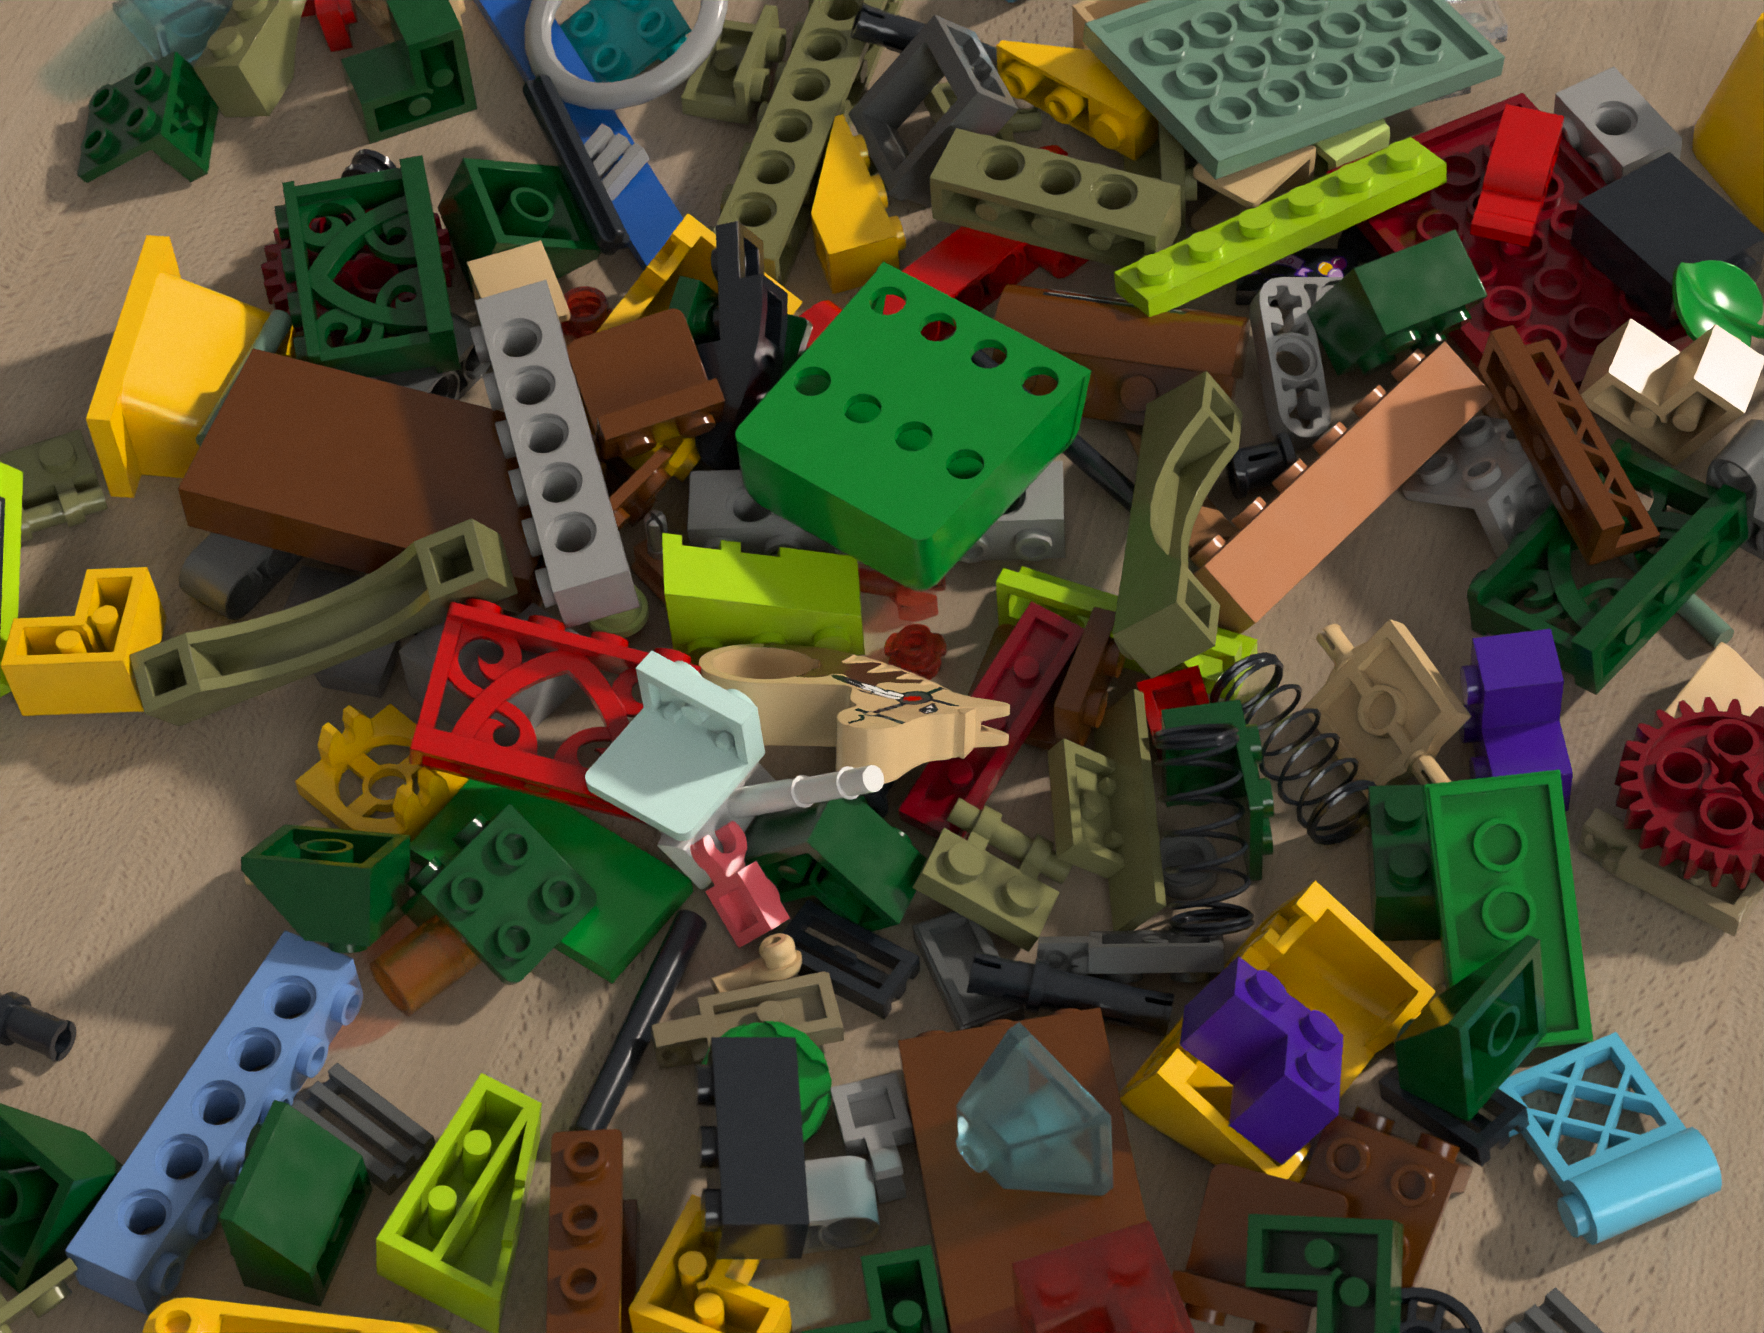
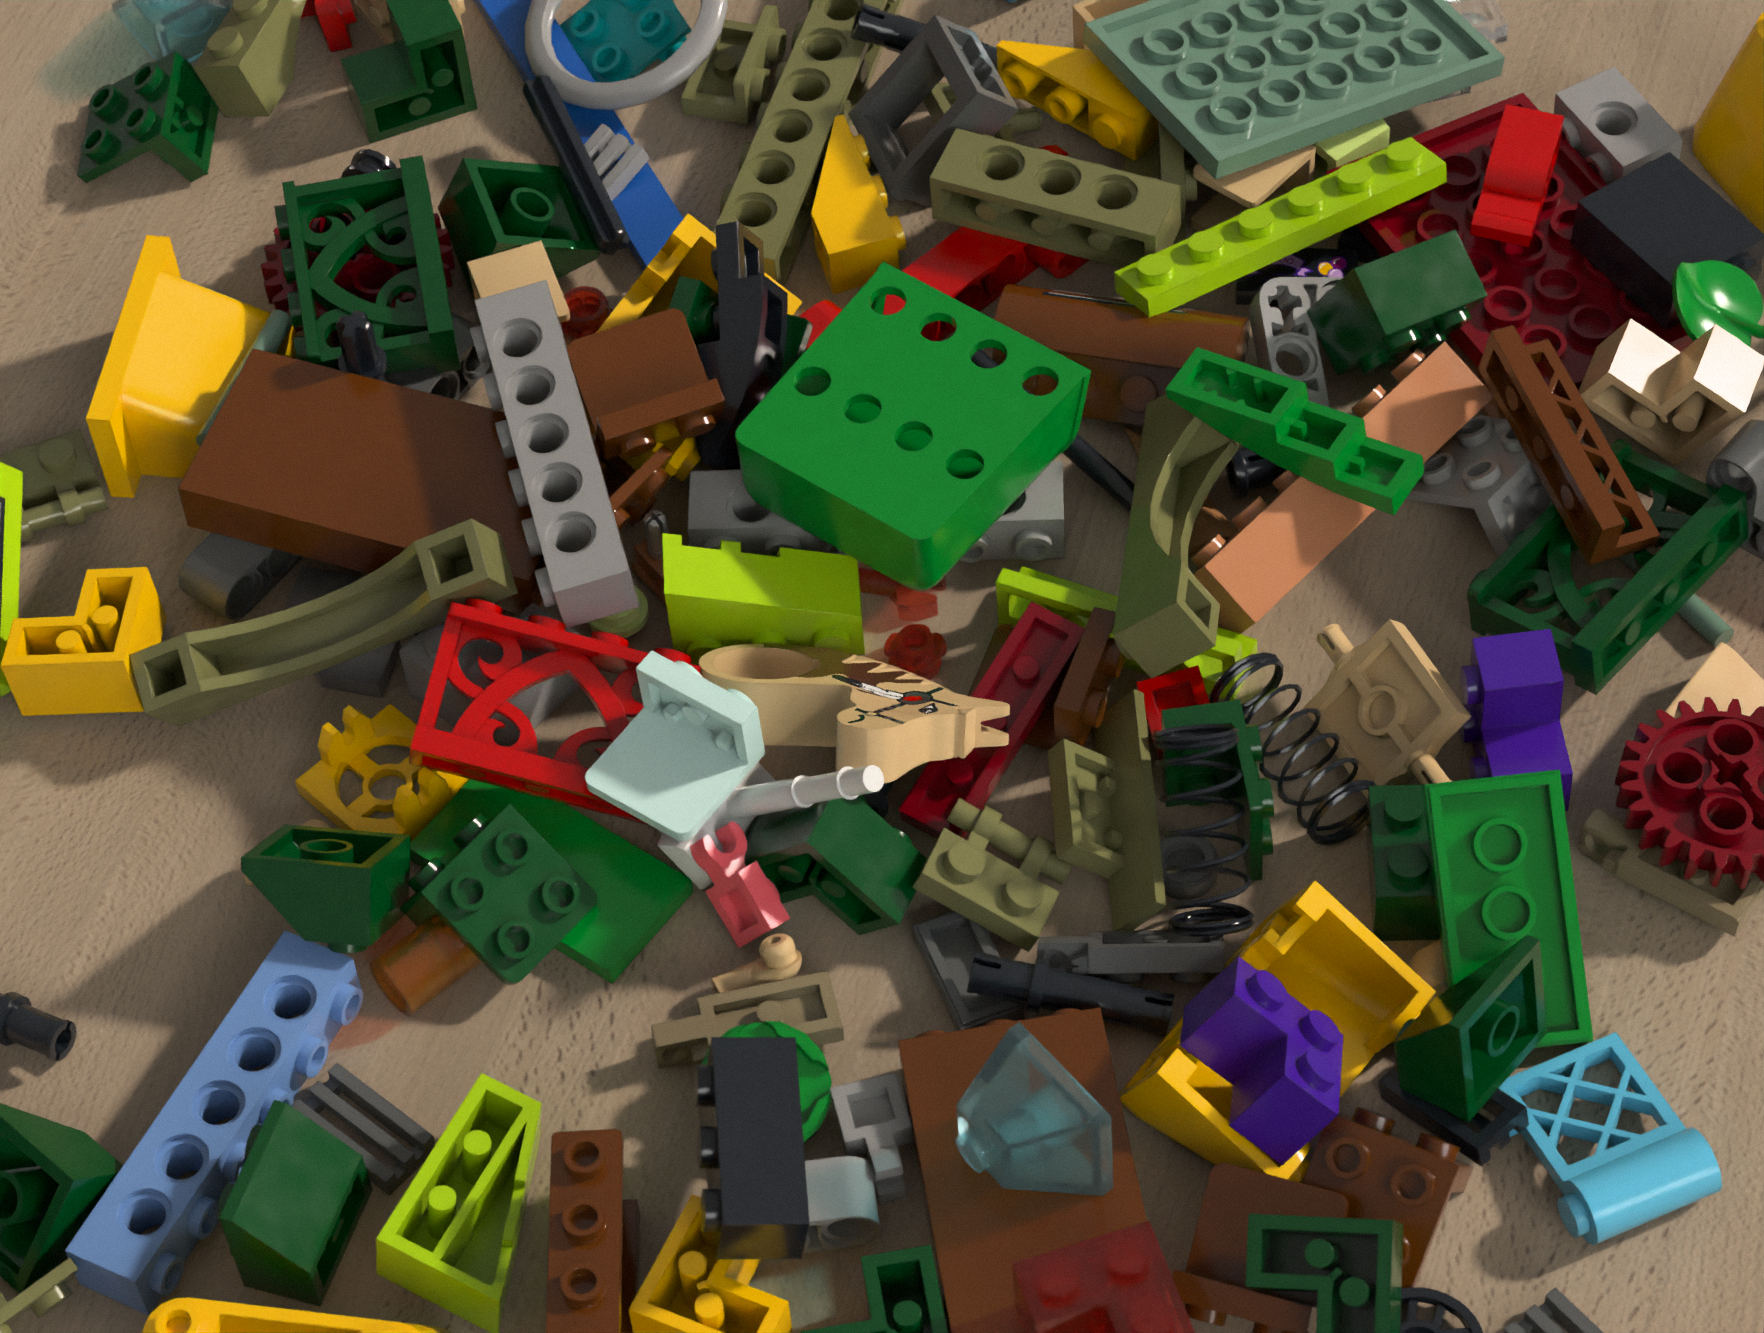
(359, 347): none -> black axle
(635, 1030): black piece -> none
(848, 974): black tile -> none
(1281, 425): none -> green slope

